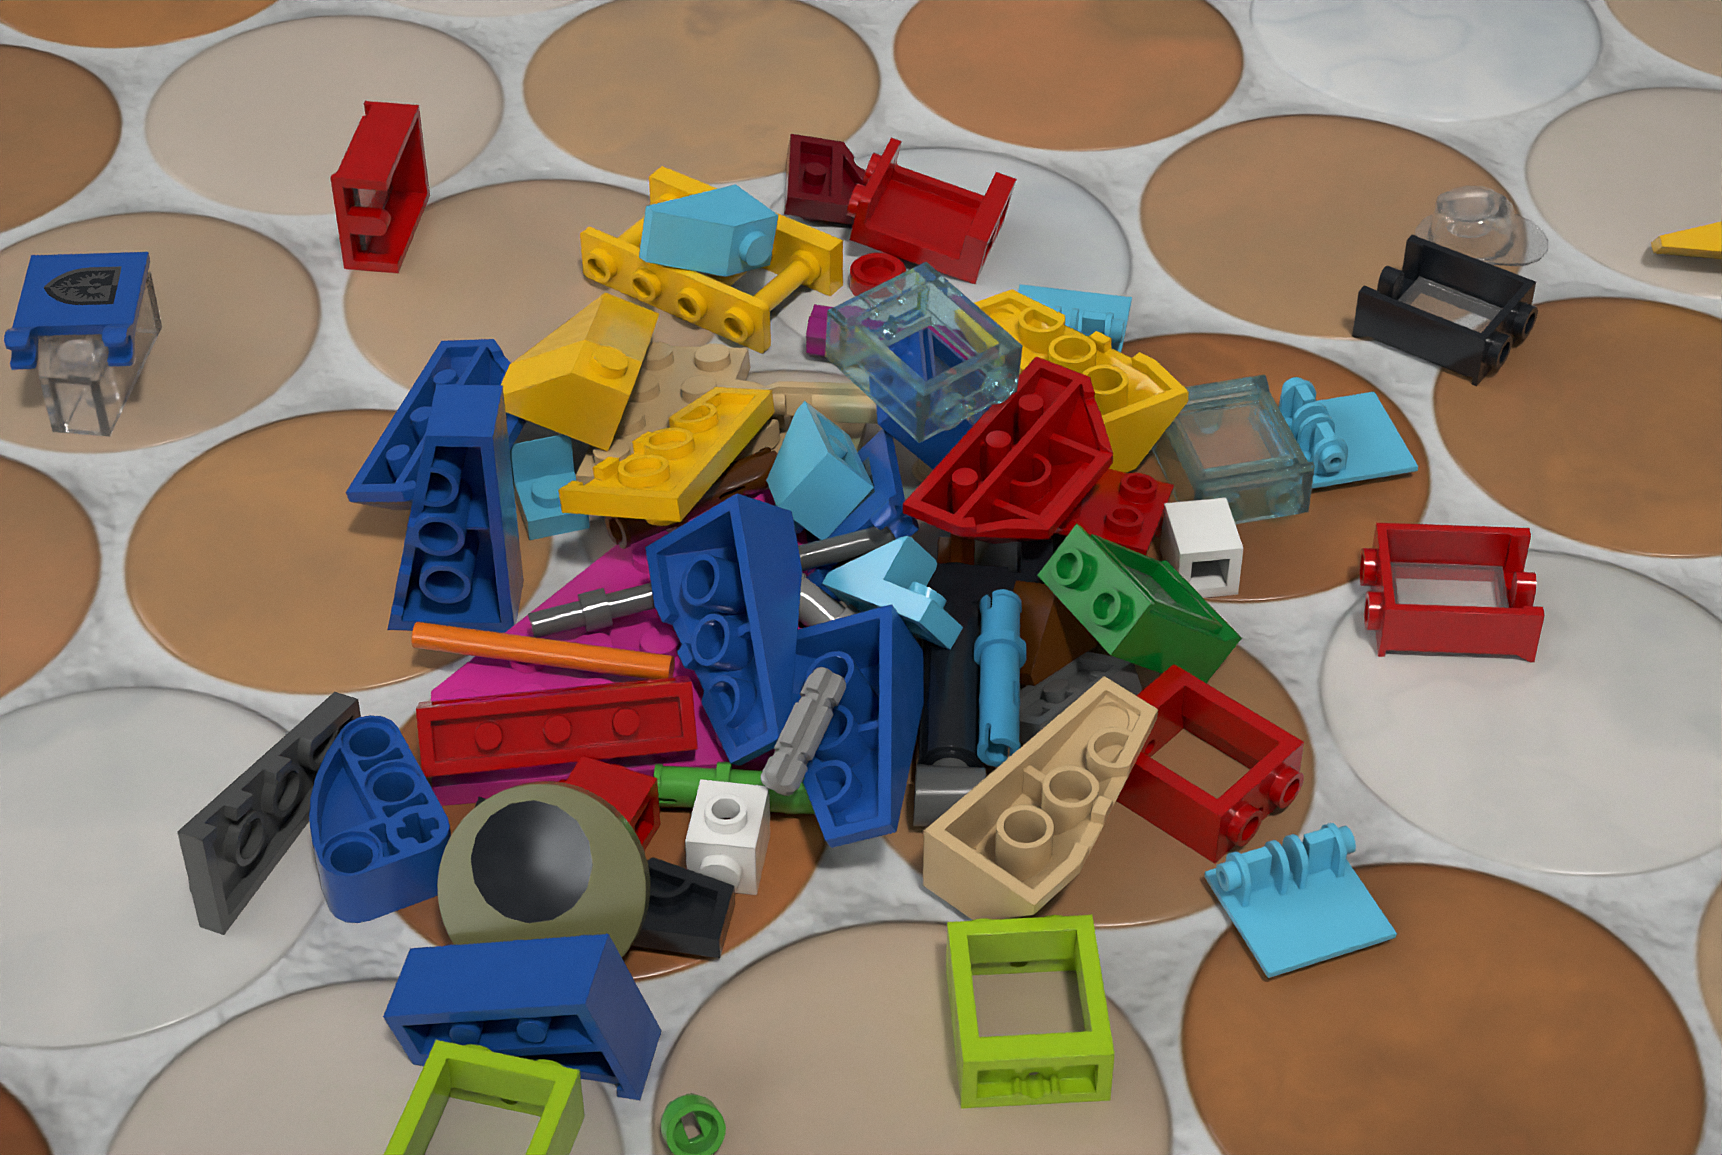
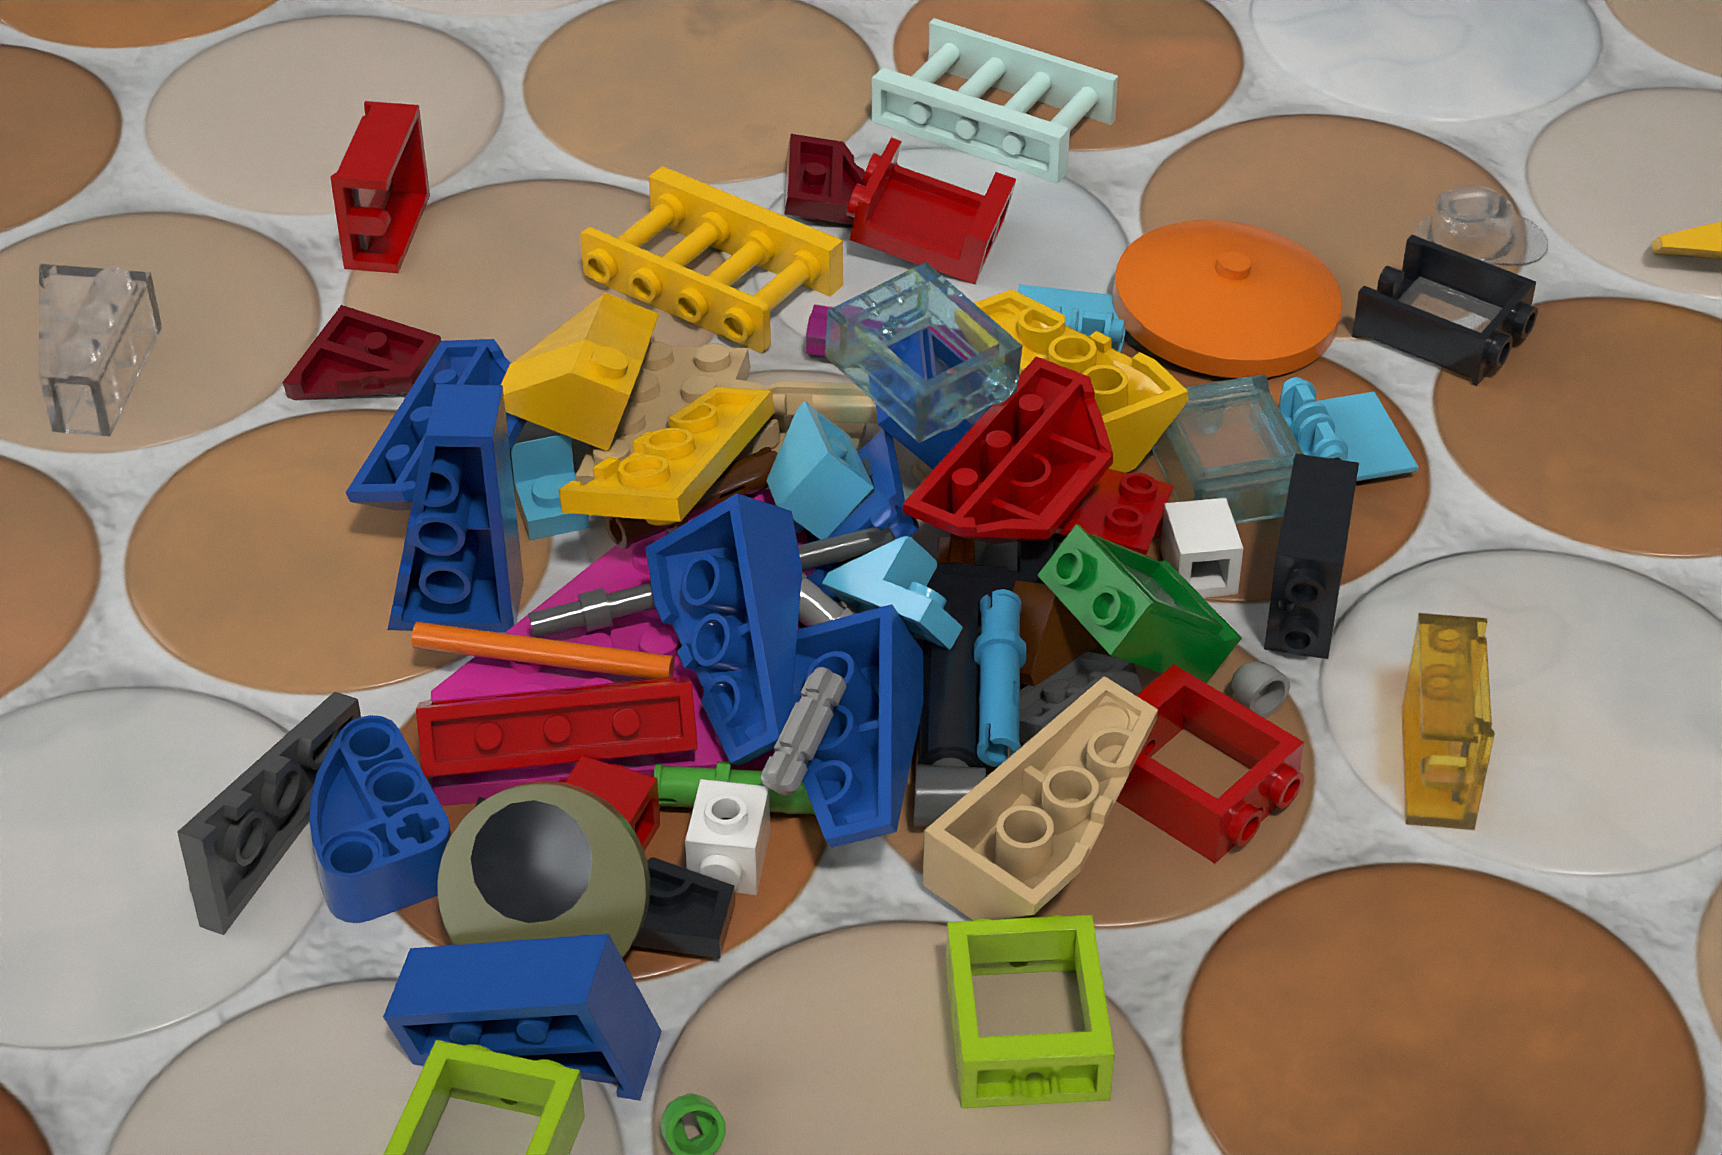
(79, 298): blue flag -> none
(360, 358): none -> dark red wing
(710, 232): medium azure slope -> none
(873, 270): red tile -> none
(985, 128): none -> light aqua fence
(1227, 299): none -> orange dish
(1260, 687): none -> light grey hinge
(1299, 900): medium azure hinge -> none
(1311, 556): none -> black window
(1446, 722): none -> clear yellow window
(1451, 590): red window -> none

